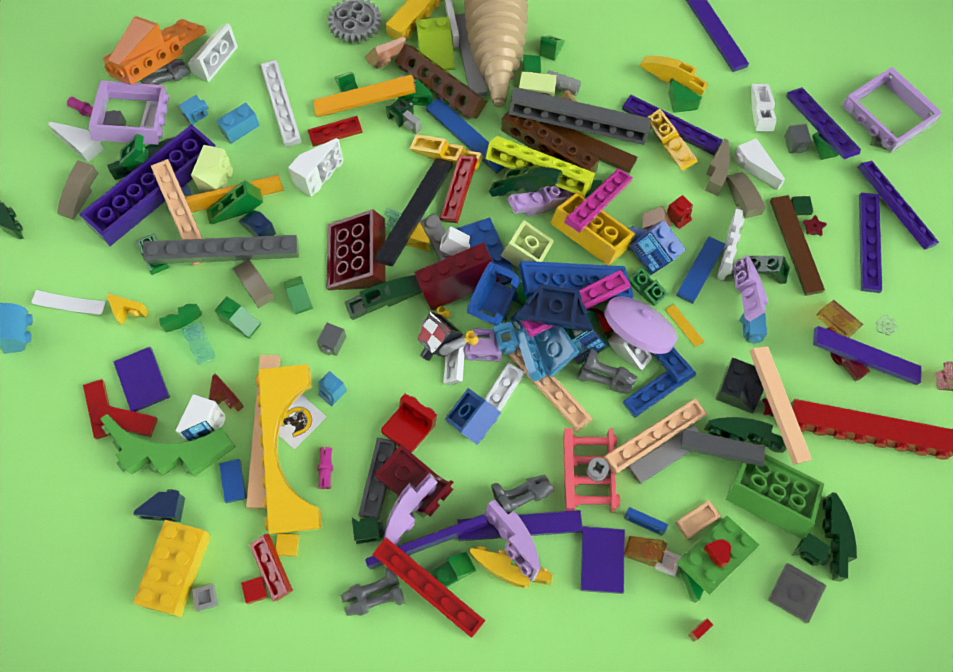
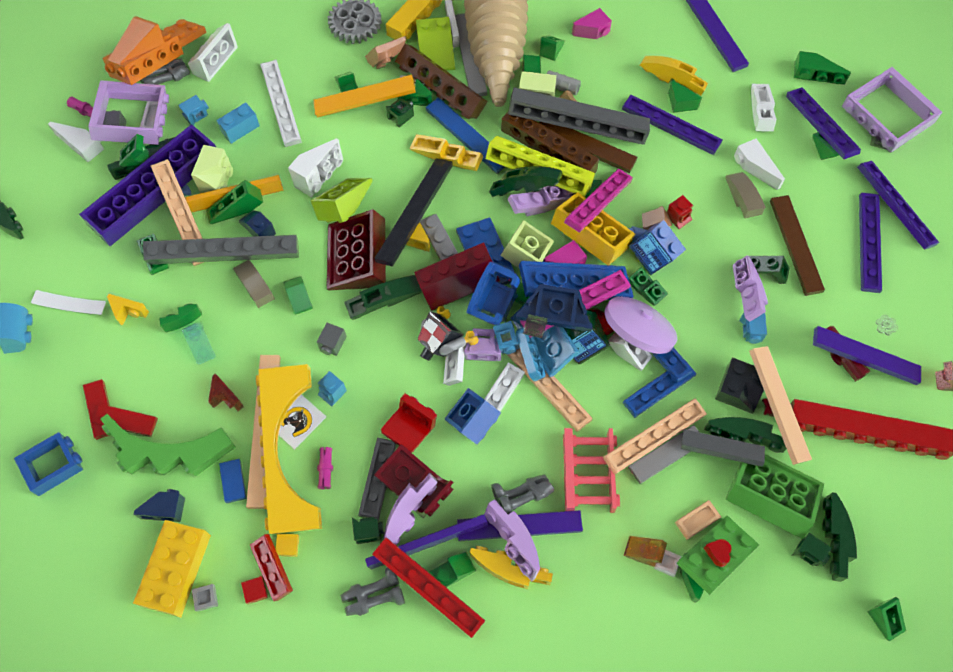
(25, 465): none -> blue window
(76, 189): dark tan slope -> none
(141, 379): dark purple tile -> none
(200, 418): white slope -> none
(237, 317): slope -> none
(331, 131): red tile -> none
(341, 200): none -> lime slope
(393, 217): clear light blue tile -> none
(411, 122): light grey plate -> none
(454, 241): white brick -> none
(458, 189): red tile -> none
(535, 326): none -> clear smoke tile
(568, 254): none -> dark pink slope
(592, 25): none -> dark pink slope
(594, 472): light grey wheel -> none
(602, 560): dark purple tile -> none
(620, 380): dark grey piece -> none
(645, 521): blue tile -> none
(671, 140): yellow slope -> none
(684, 325): yellow sticker -> none
(700, 270): blue tile -> none
(700, 630): red tile -> none
(719, 169): dark tan slope -> none
(730, 245): white wing -> none
(797, 138): dark grey brick -> none
(797, 593): tile -> none
(802, 205): dark green tile -> none
(810, 229): dark red plate -> none
(818, 68): none -> green slope
(839, 319): clear orange tile -> none
(889, 618): none -> green slope

